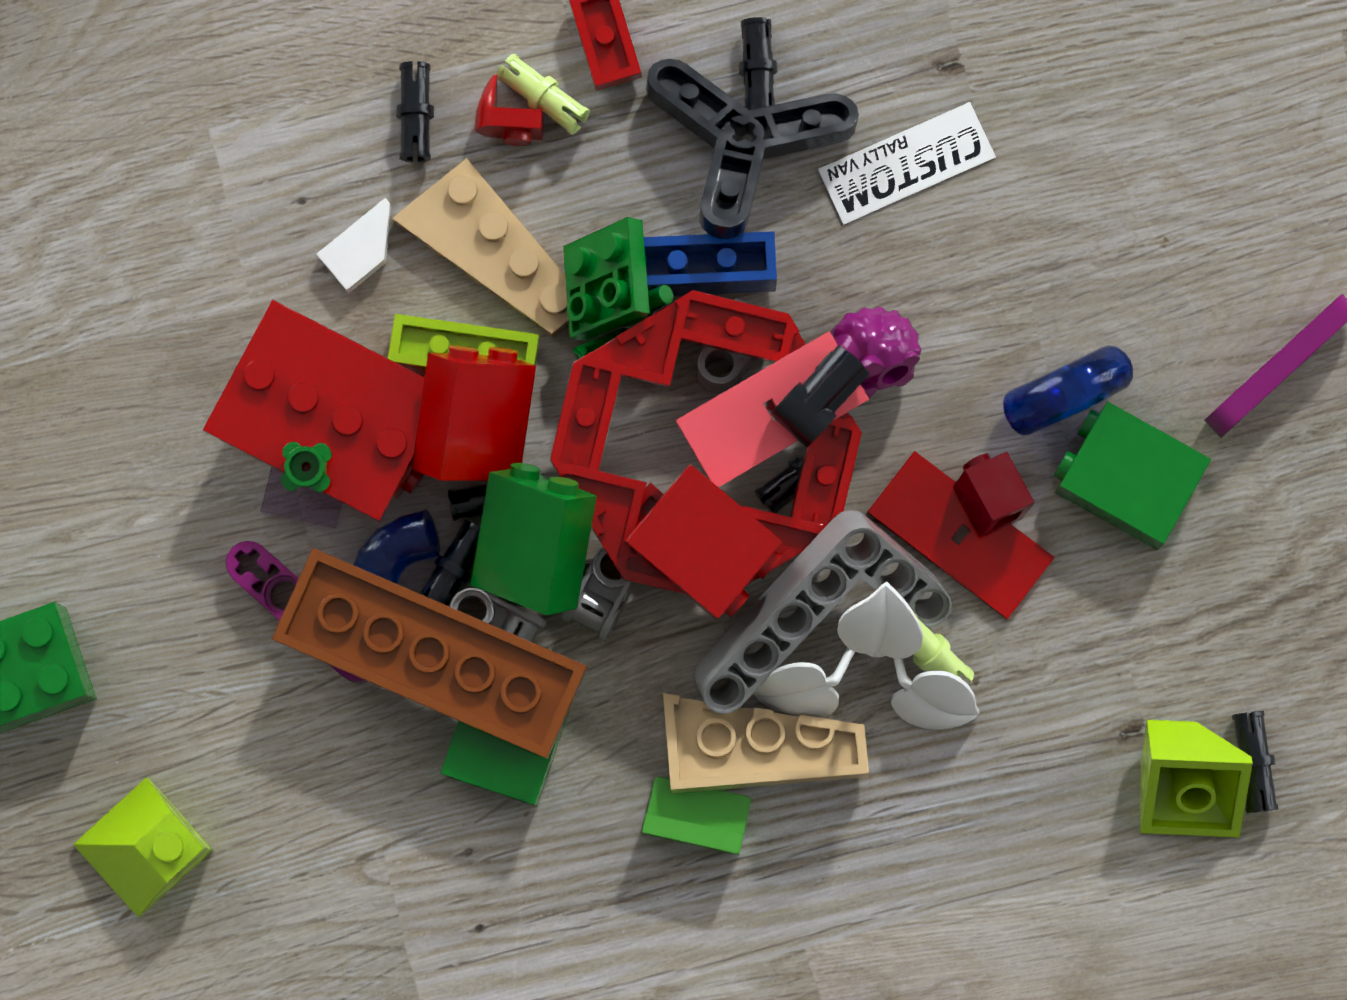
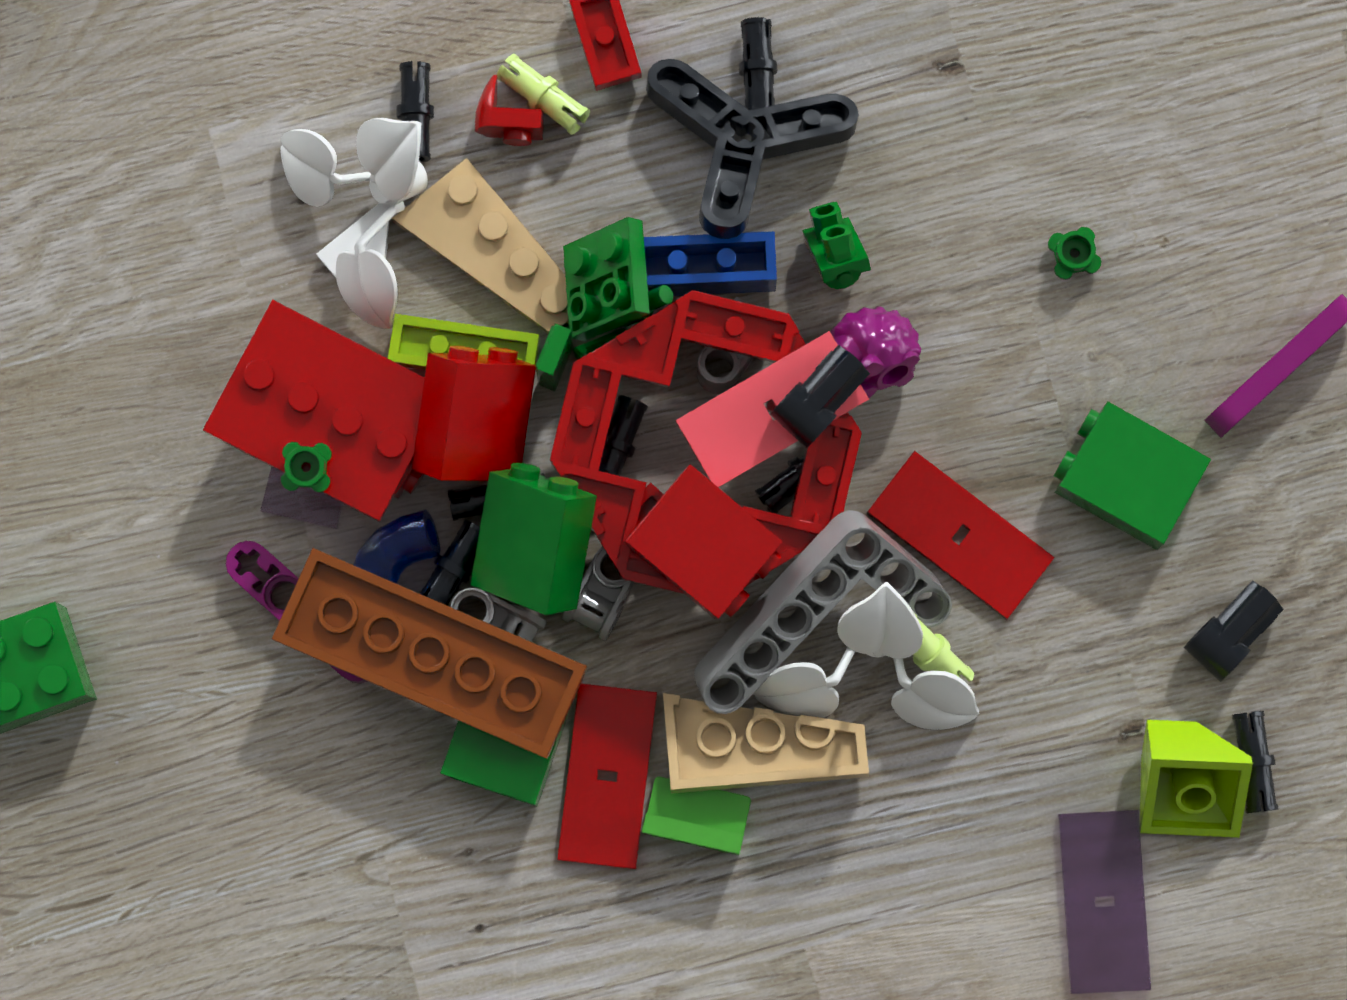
(143, 847): lime slope -> none
(391, 157): none -> white plant
(554, 356): none -> green tile
(599, 815): none -> red piece
(621, 435): none -> black pin
(835, 247): none -> green hips
(906, 163): white sticker -> none
(993, 493): dark red brick -> none
(1068, 390): clear blue cylinder -> none
(1083, 242): none -> green plate
(1110, 942): none -> clear purple piece
(1226, 639): none -> black piece

